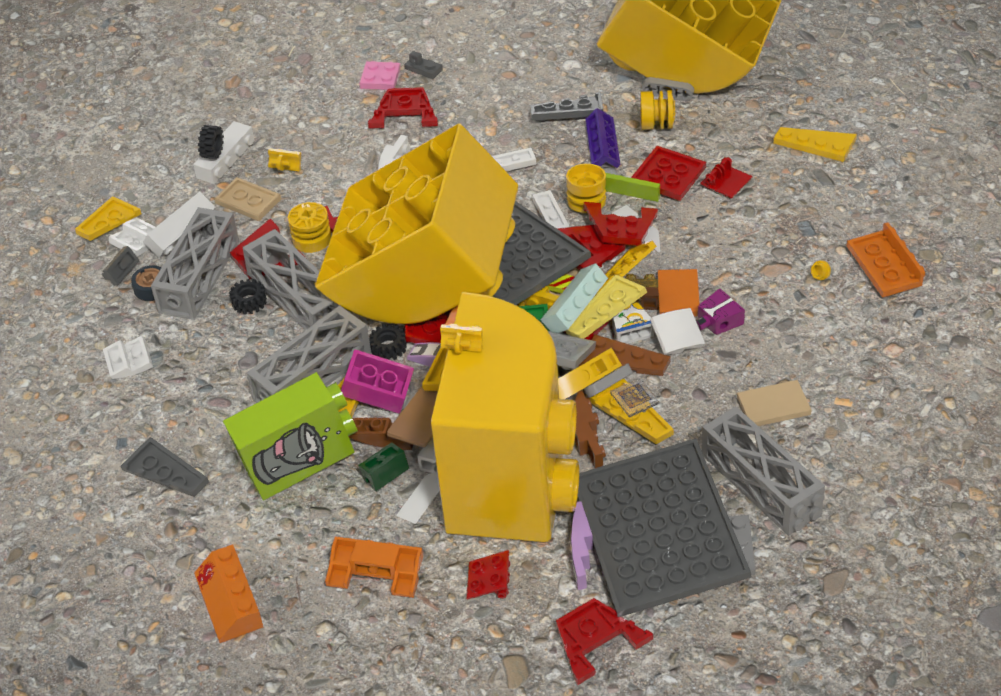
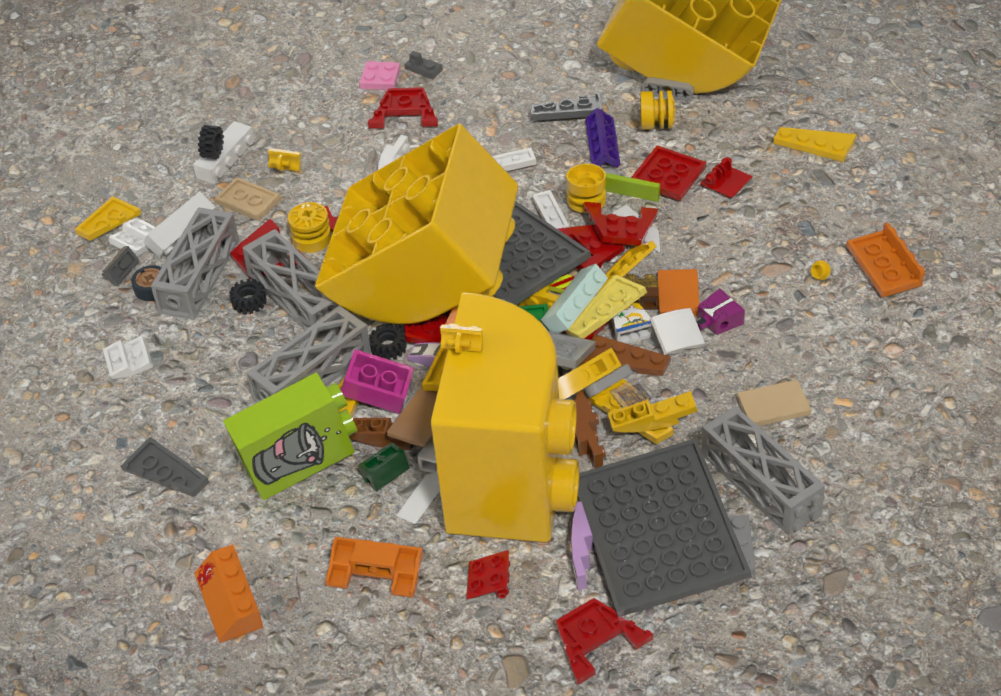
(649, 417): none -> yellow slope

